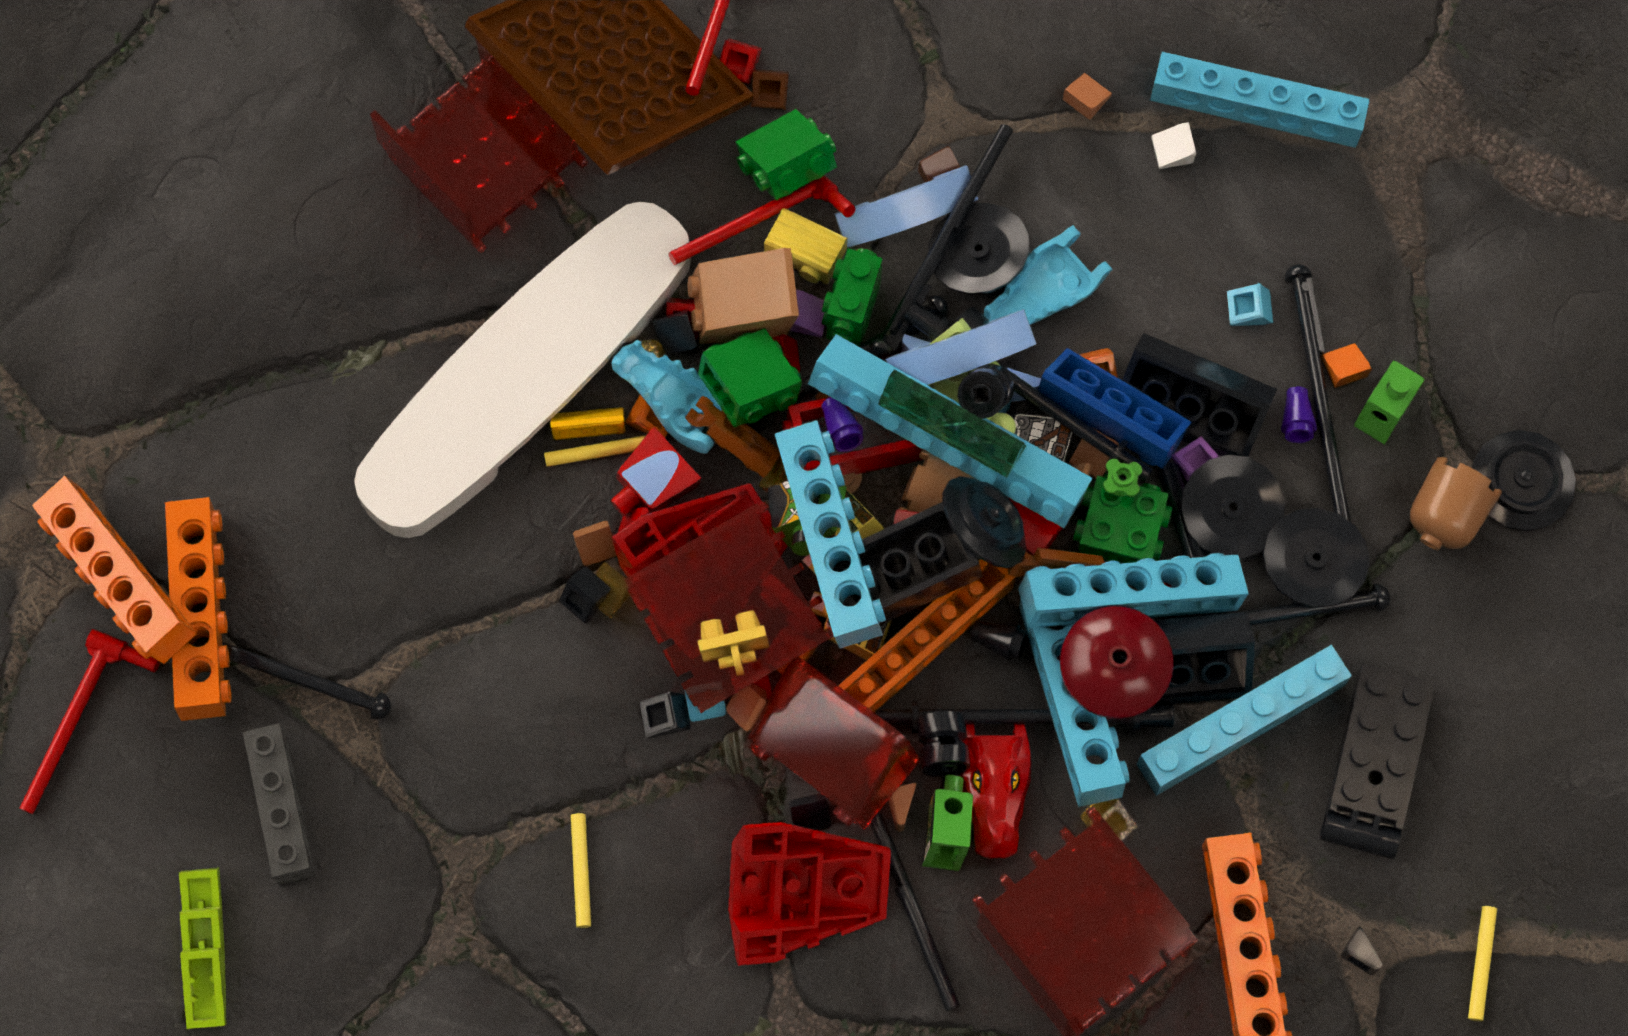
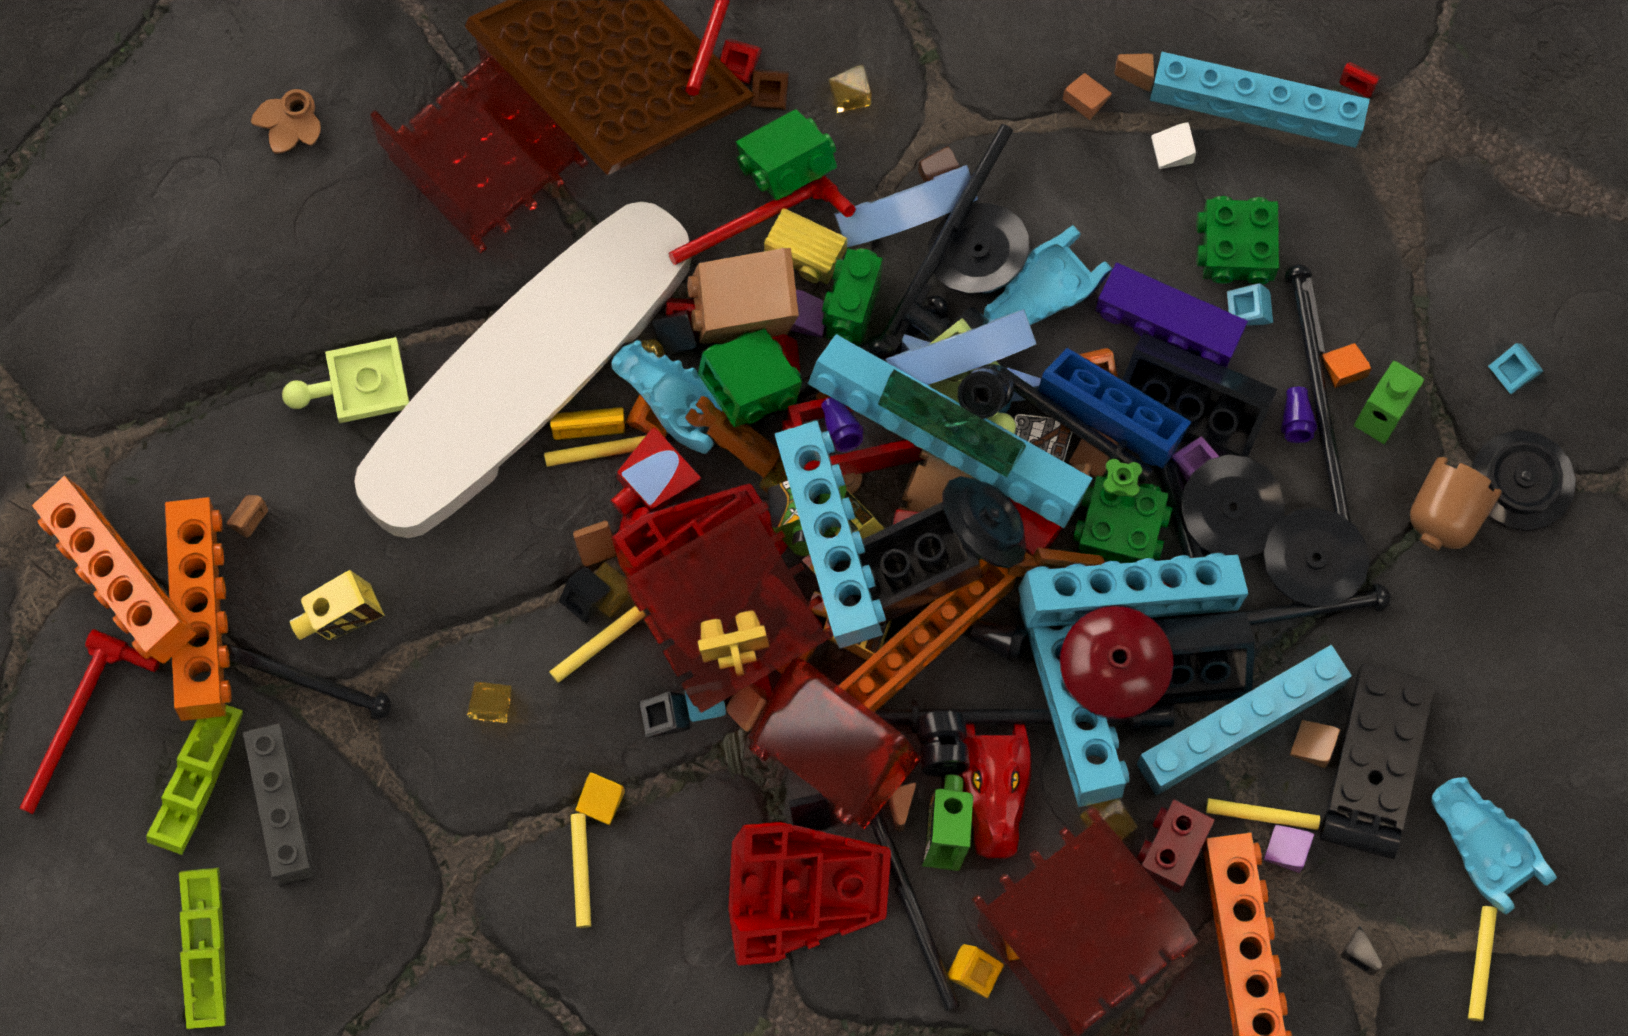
(193, 780): none -> lime slope
(248, 515): none -> medium nougat slope
(284, 124): none -> medium nougat plate
(337, 608): none -> light yellow torso
(363, 380): none -> yellowish green plate
(490, 702): none -> clear yellow slope
(596, 644): none -> light yellow bar
(600, 798): none -> yellow slope
(851, 89): none -> clear yellow slope
(975, 970): none -> yellow slope
(1136, 69): none -> medium nougat slope
(1169, 315): none -> dark purple brick
(1175, 845): none -> dark red brick
(1239, 240): none -> green brick
(1262, 814): none -> light yellow bar
(1289, 847): none -> slope
(1315, 743): none -> medium nougat slope
(1359, 79): none -> red slope
(1492, 847): none -> medium azure animal
(1515, 368): none -> medium azure slope

